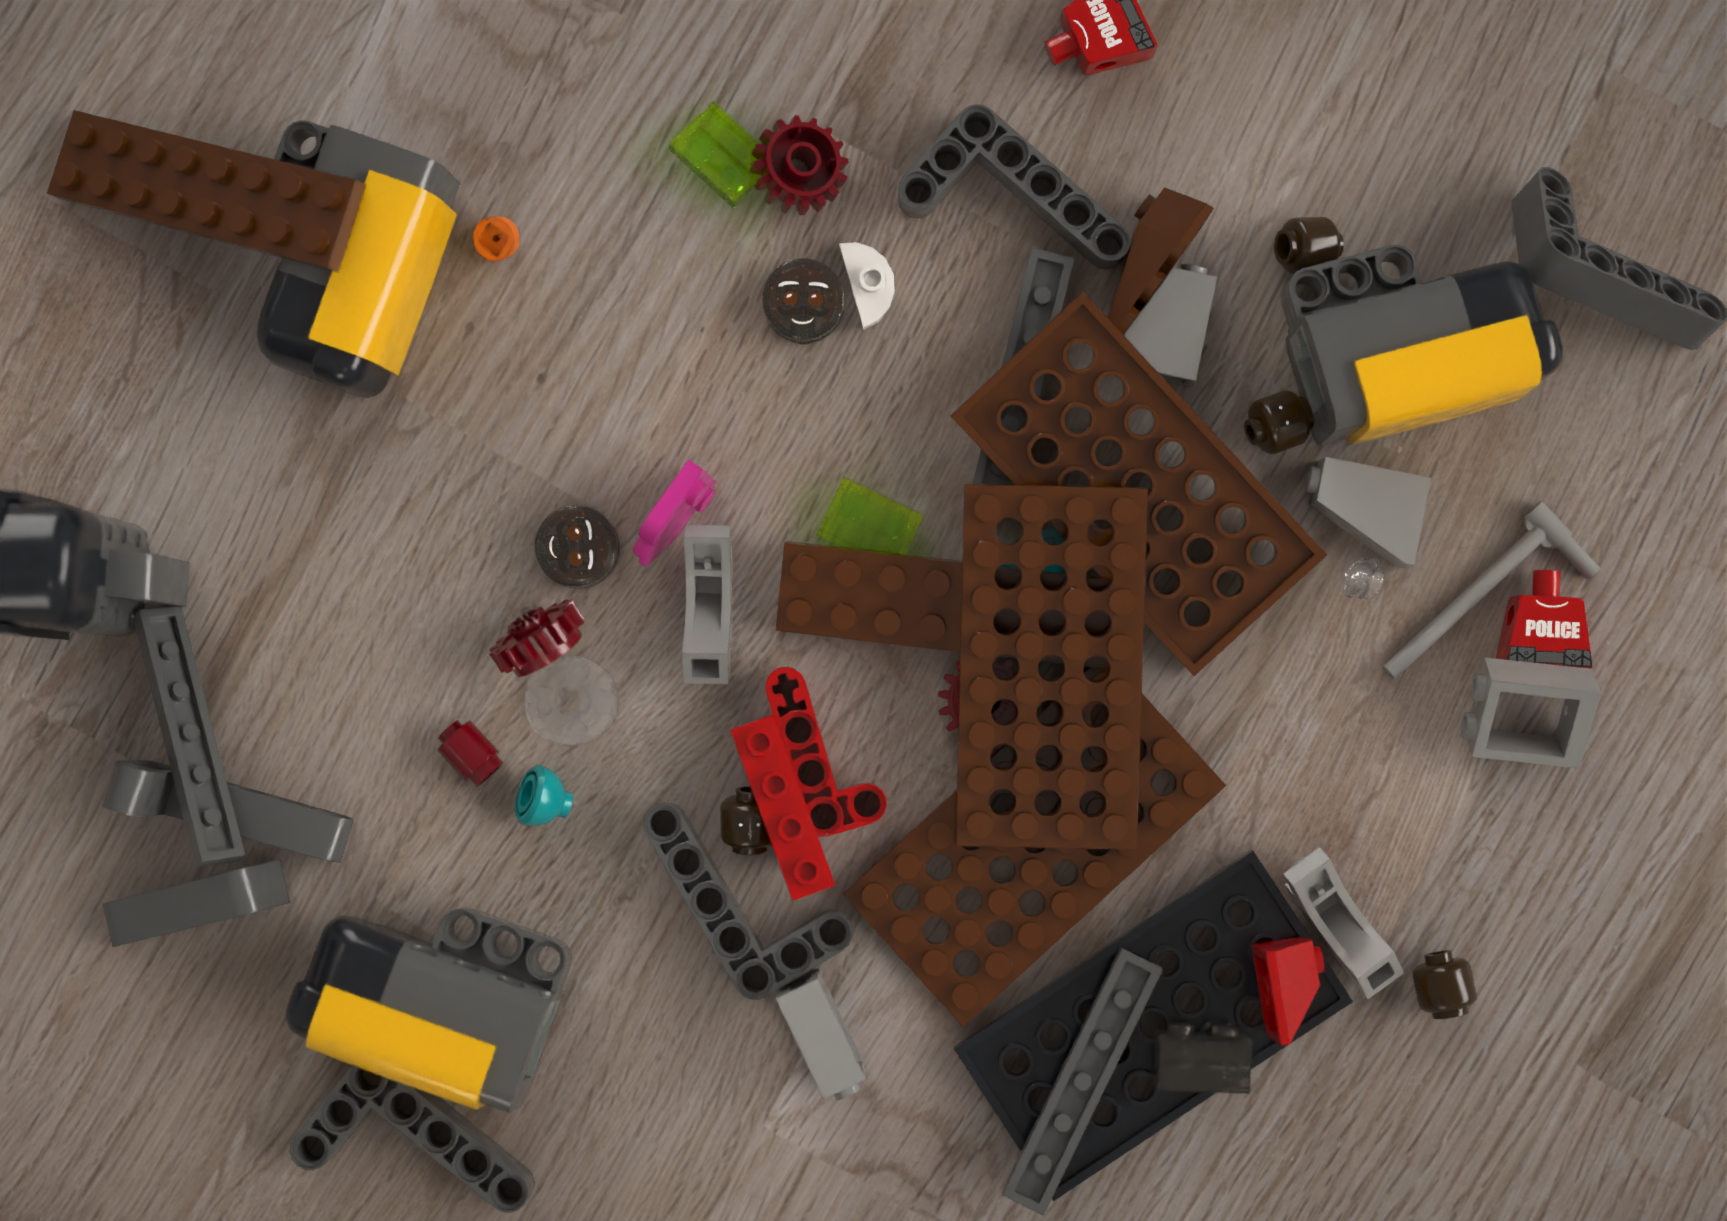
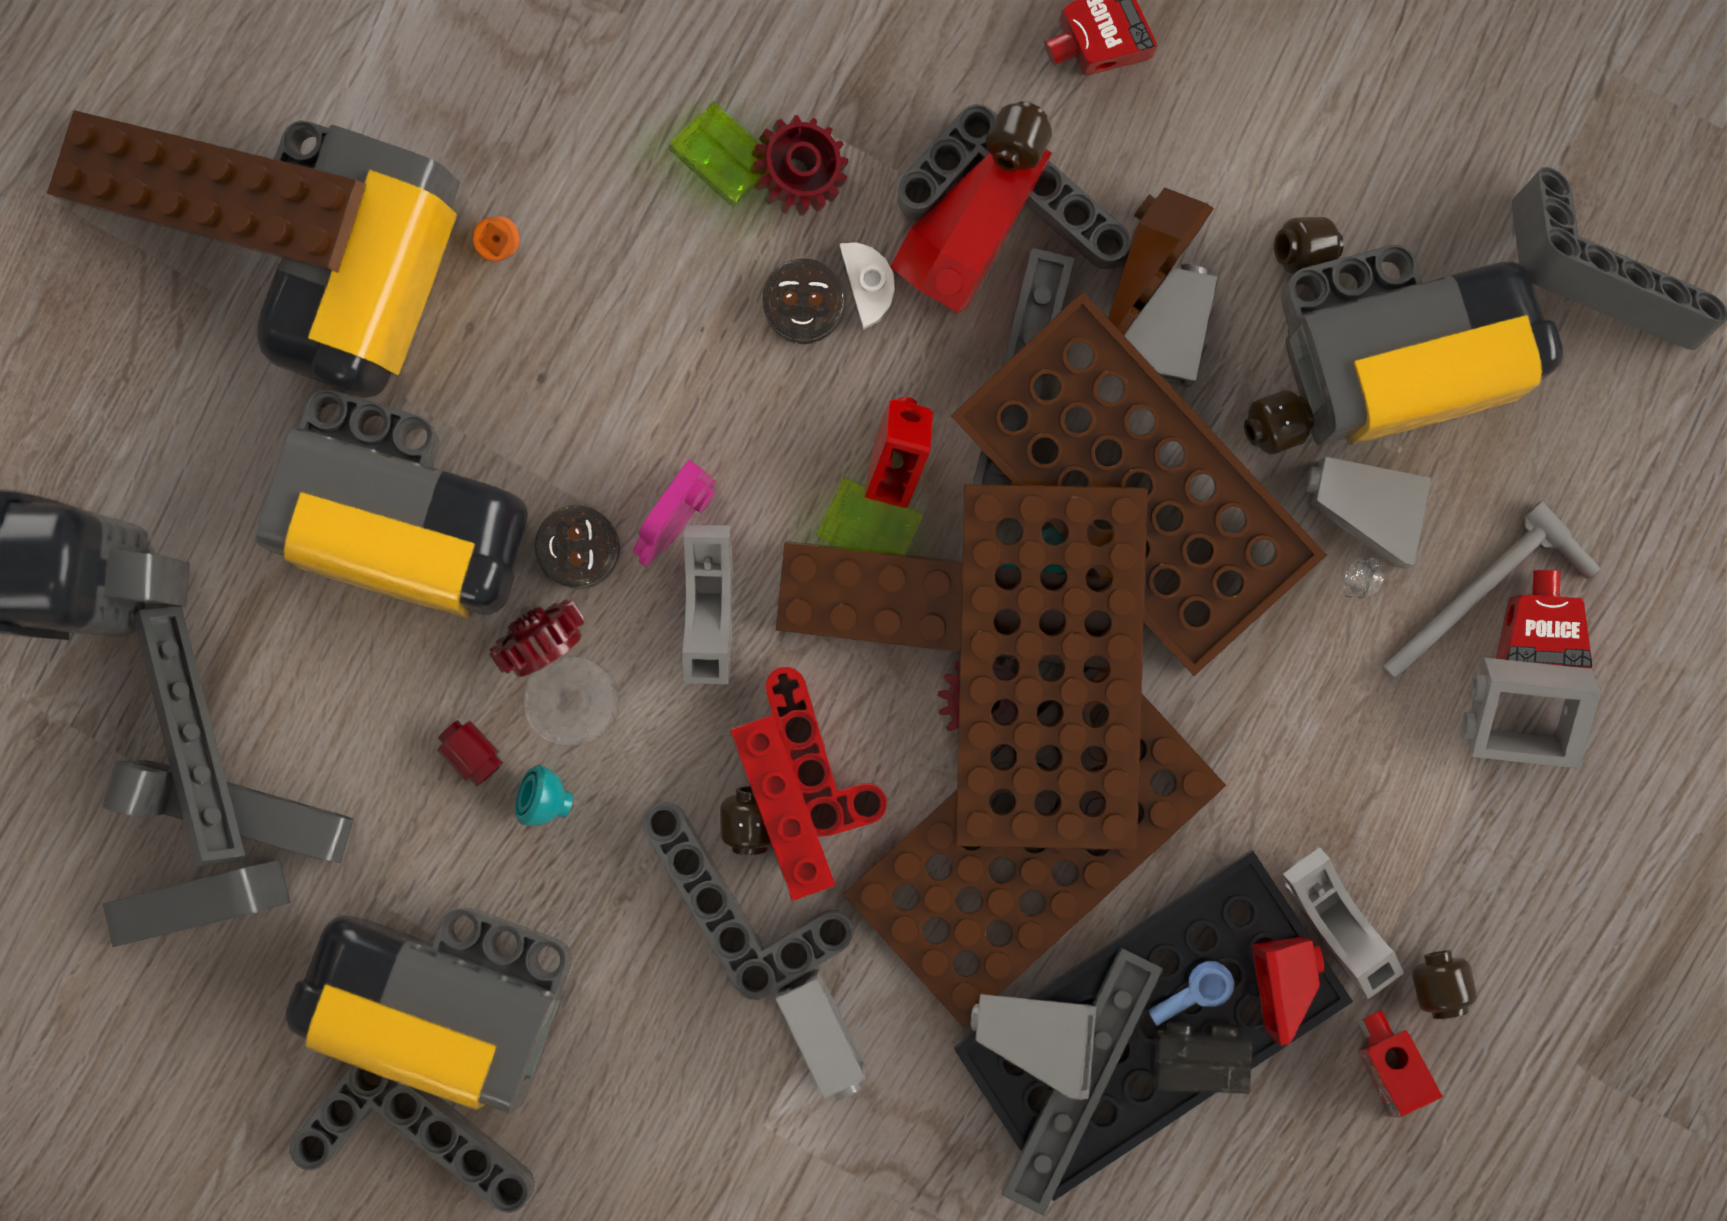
(385, 516): none -> piece
(904, 431): none -> red torso
(963, 232): none -> red wedge
(1019, 136): none -> dark brown head
(1041, 1038): none -> light grey slope
(1209, 986): none -> light blue plate
(1410, 1082): none -> red torso

